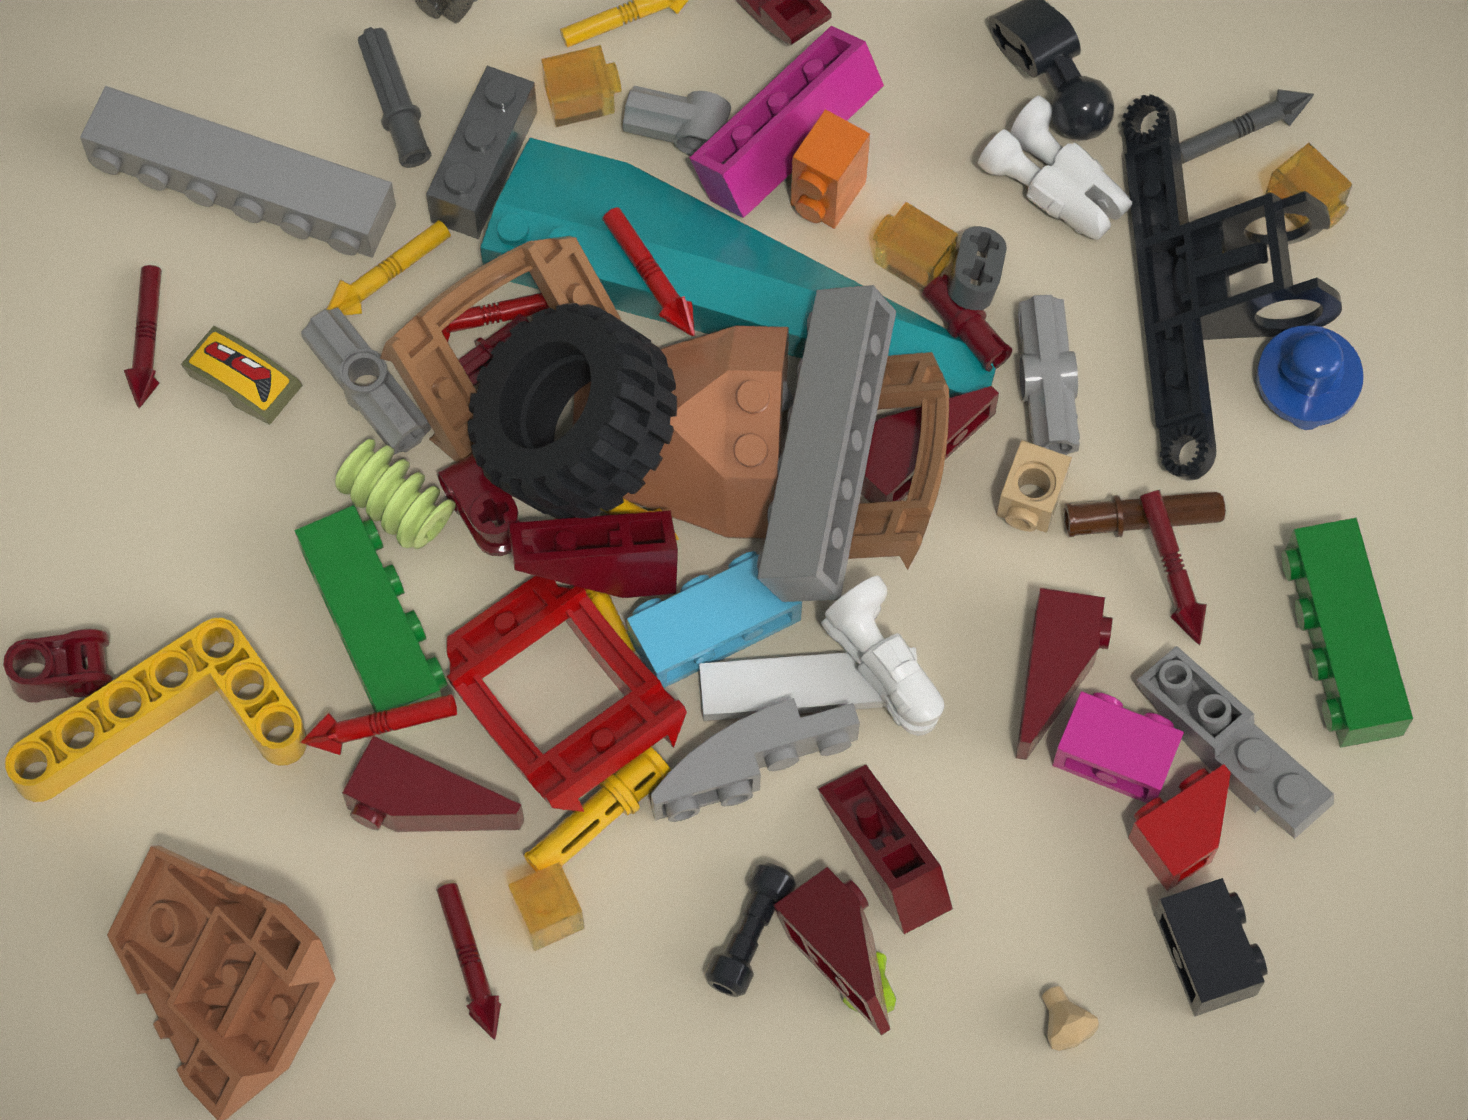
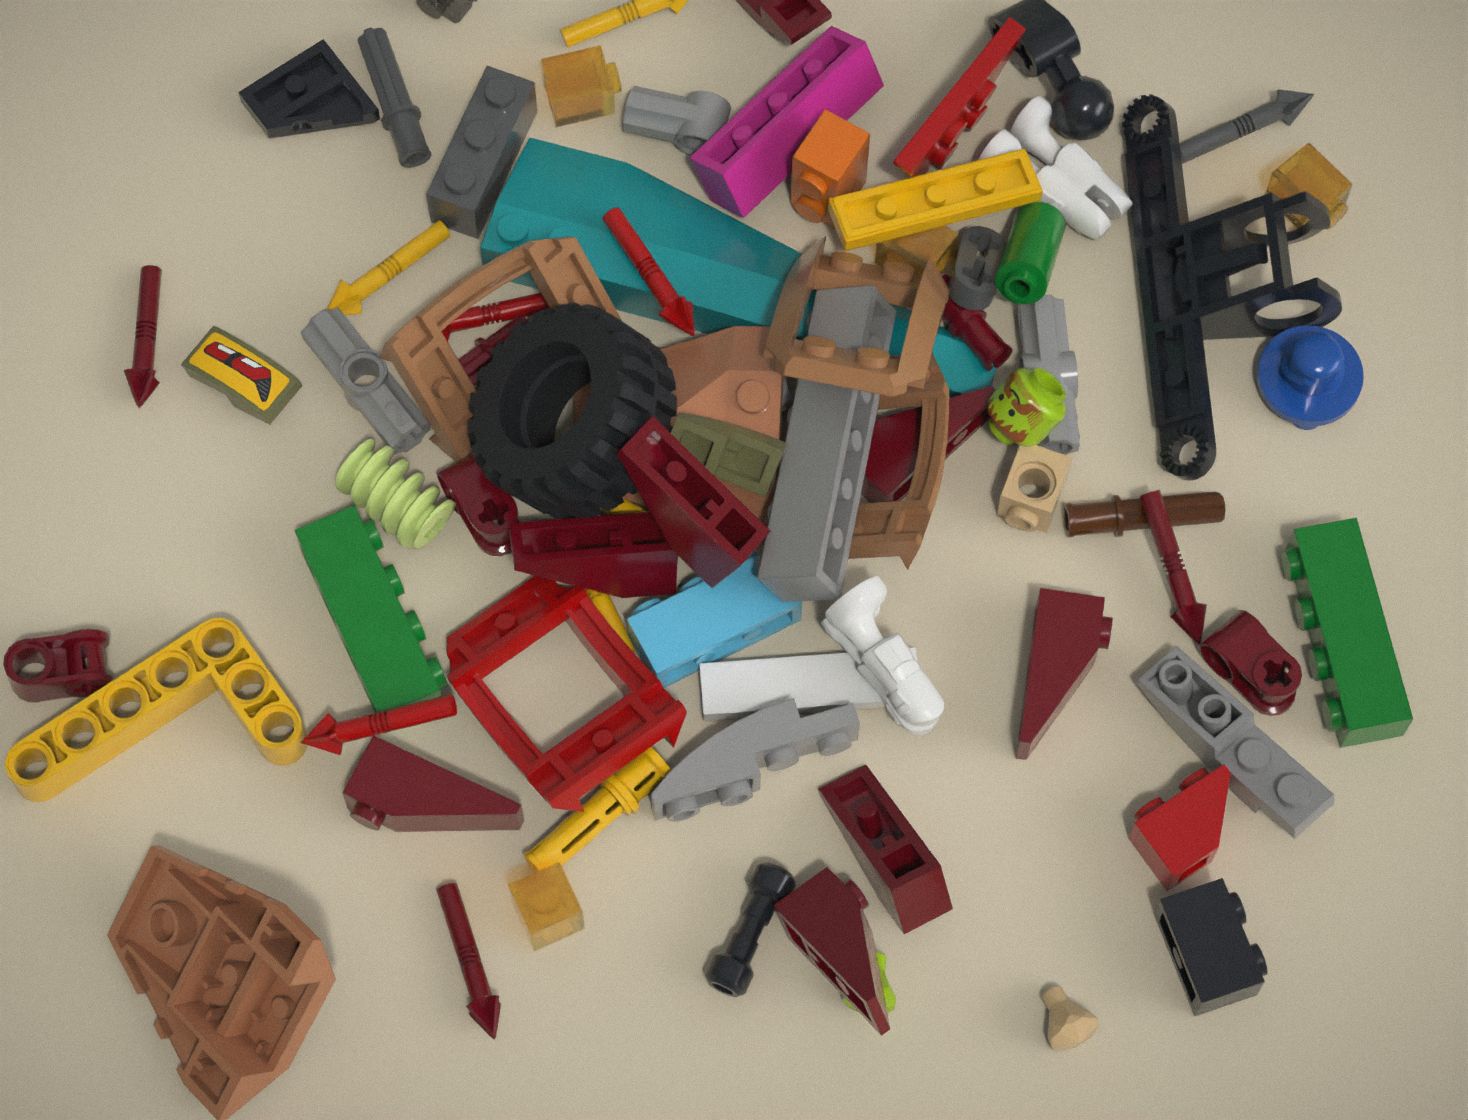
(238, 172): light grey brick -> none
(308, 96): none -> black wing
(690, 505): none -> dark red slope
(731, 451): none -> olive slope
(868, 367): none -> medium nougat wedge
(934, 199): none -> yellow tile
(961, 106): none -> red wing
(1026, 407): none -> lime head
(1030, 253): none -> green brick
(1118, 746): dark pink brick -> none
(1247, 658): none -> dark red piece

